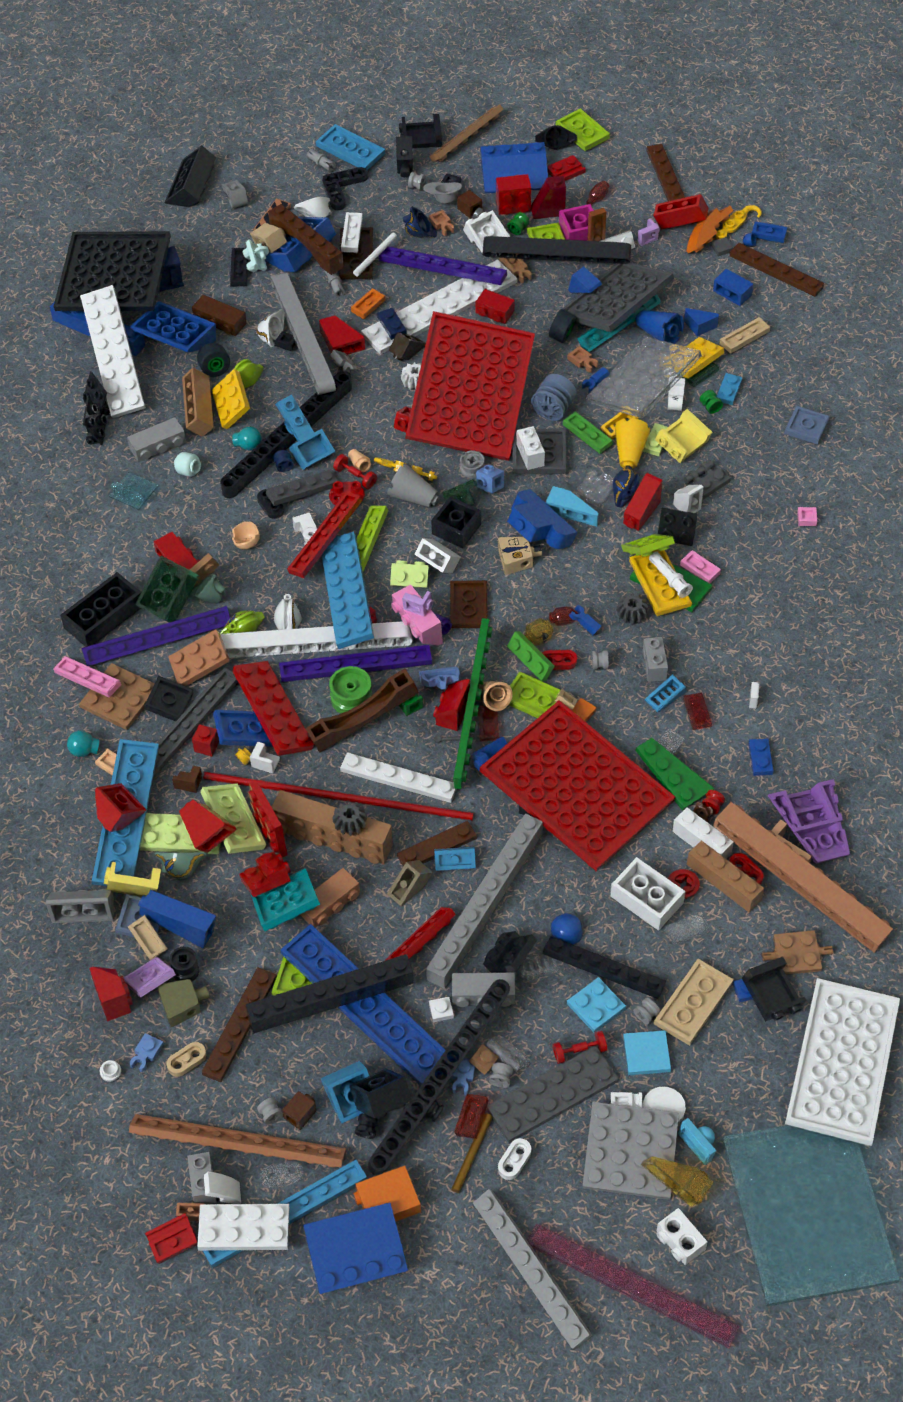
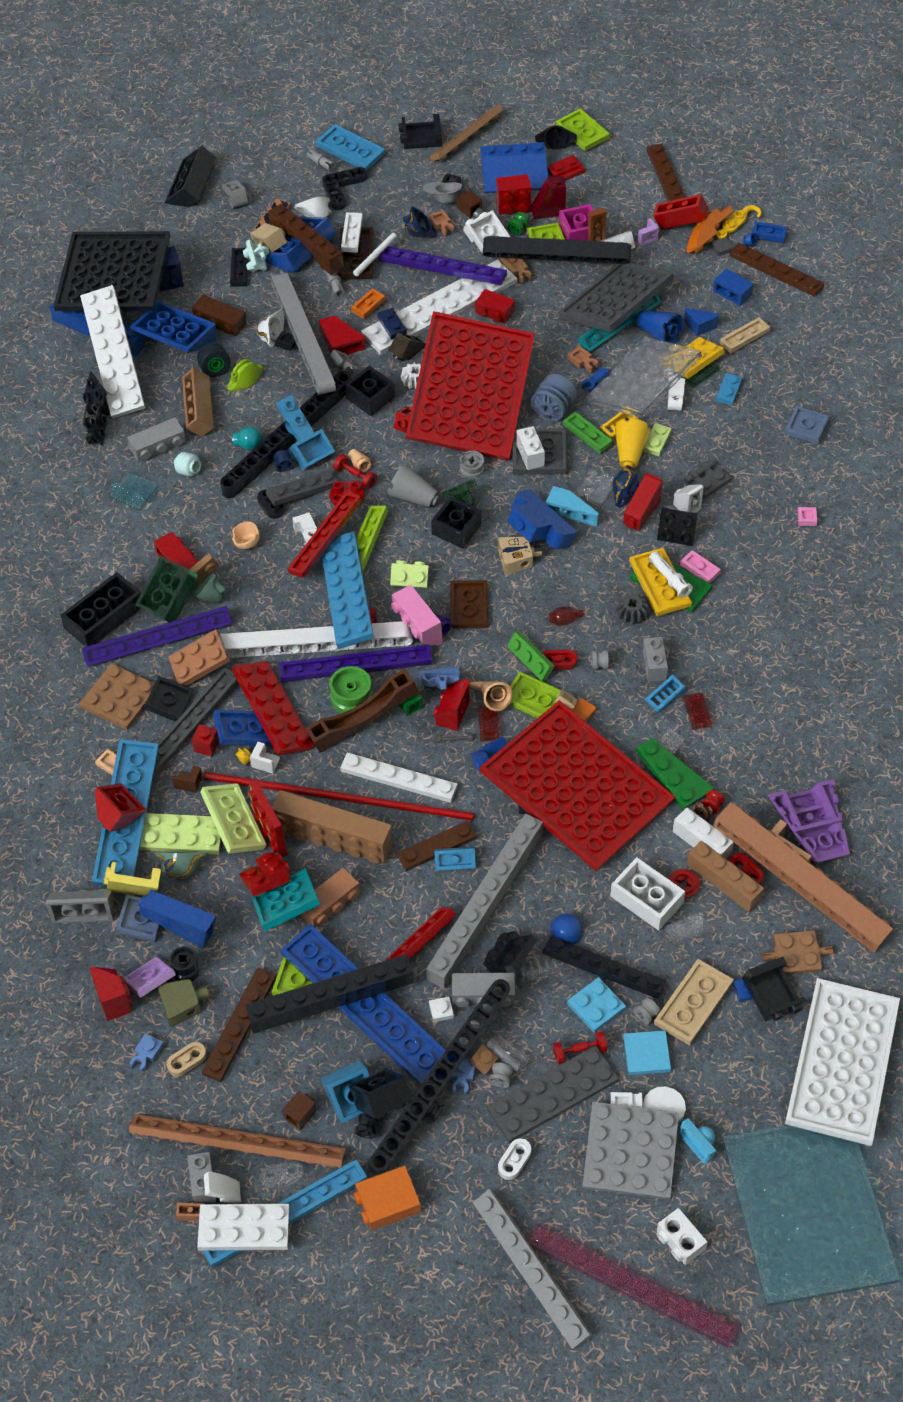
(81, 744): teal piece -> none
(87, 676): bright pink tile -> none
(110, 1071): white plate -> none
(147, 938): tan tile -> none
(172, 1238): red plate -> none
(205, 825): red slope -> none
(230, 399): yellow plate -> none
(243, 622): lime hat -> none
(270, 1110): light grey wheel -> none
(287, 614): white hat -> none
(349, 818): dark grey gear -> none
(355, 1248): blue slope -> none
(370, 390): none -> black brick
(387, 463): yellow piece -> none
(405, 161): black torso -> none
(409, 881): dark tan slope -> none
(416, 181): light grey wheel -> none
(416, 604): lavender bracket -> none
(437, 555): white brick -> none
(471, 1116): clear red plate -> none
(471, 1154): pearl gold bar -> none
(472, 709): green plate -> none
(490, 478): medium blue brick -> none
(539, 631): clear yellow head -> none
(562, 326): black wheel -> none
(583, 282): blue slope -> none
(585, 620): blue bar -> none
(598, 192): clear red plant -> none
(645, 545): lime plate -> none
(684, 436): light yellow panel -> none
(684, 1180): clear yellow slope -> none
(711, 401): green wheel -> none
(754, 694): white tile -> none
(760, 757): blue plate -> none

